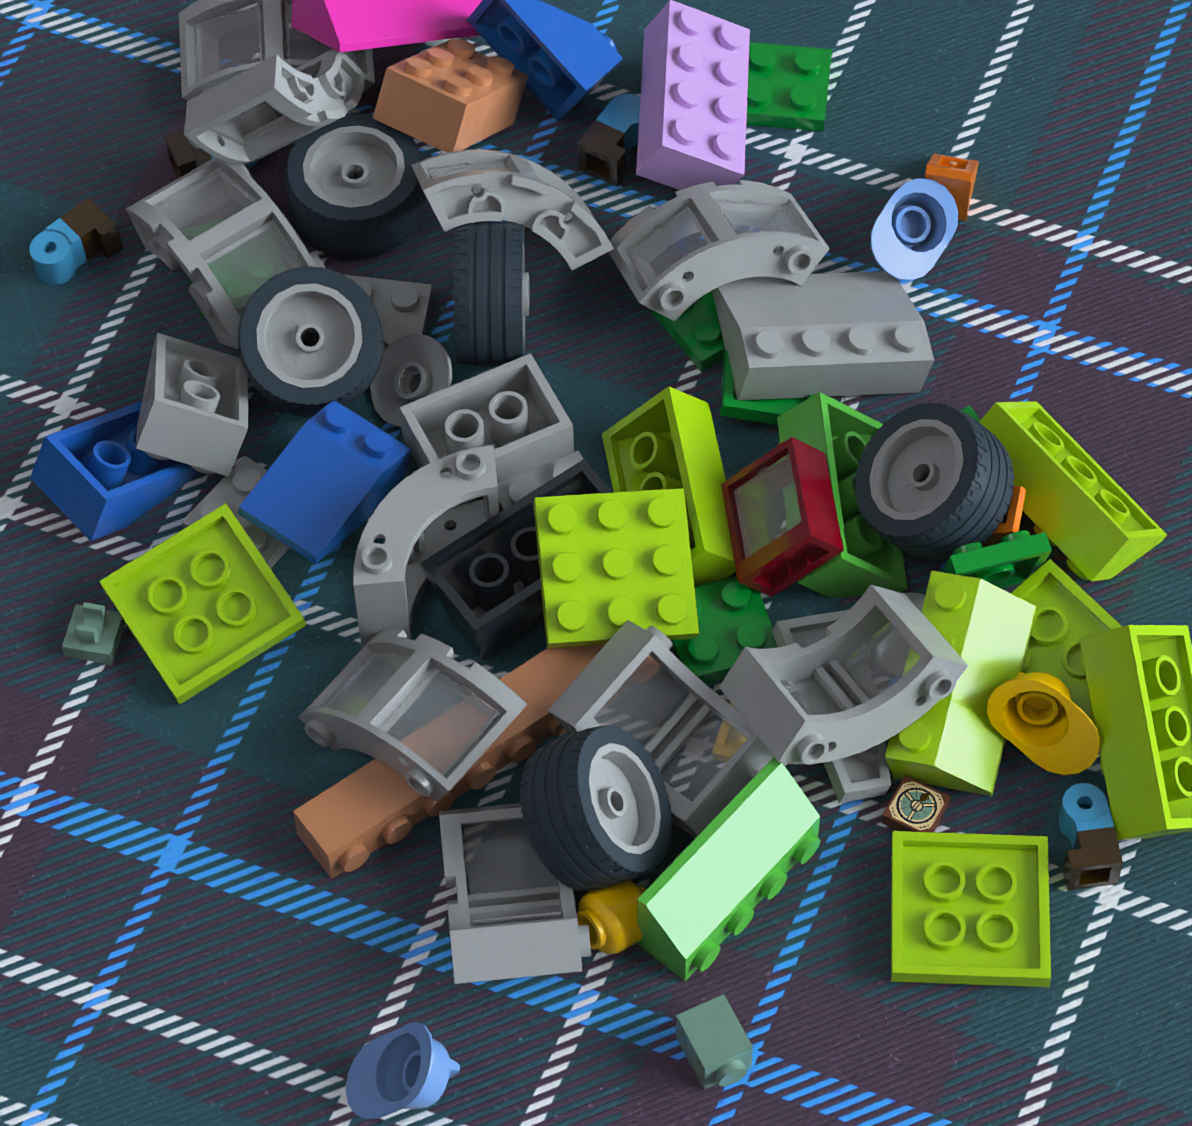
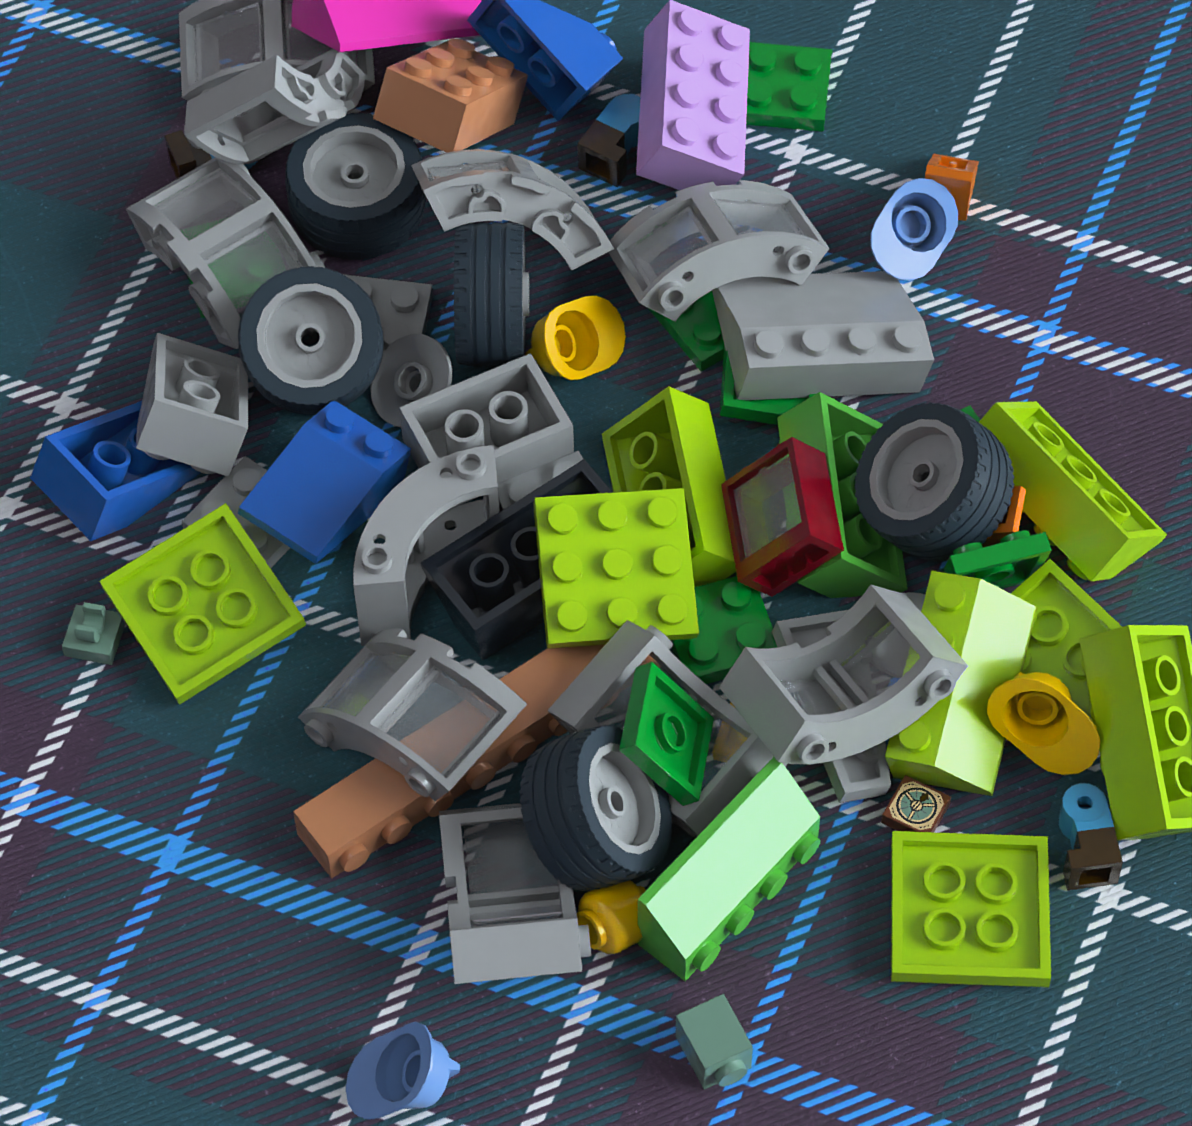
(72, 242): leg -> none
(578, 338): none -> yellow piece
(666, 734): none -> green plate

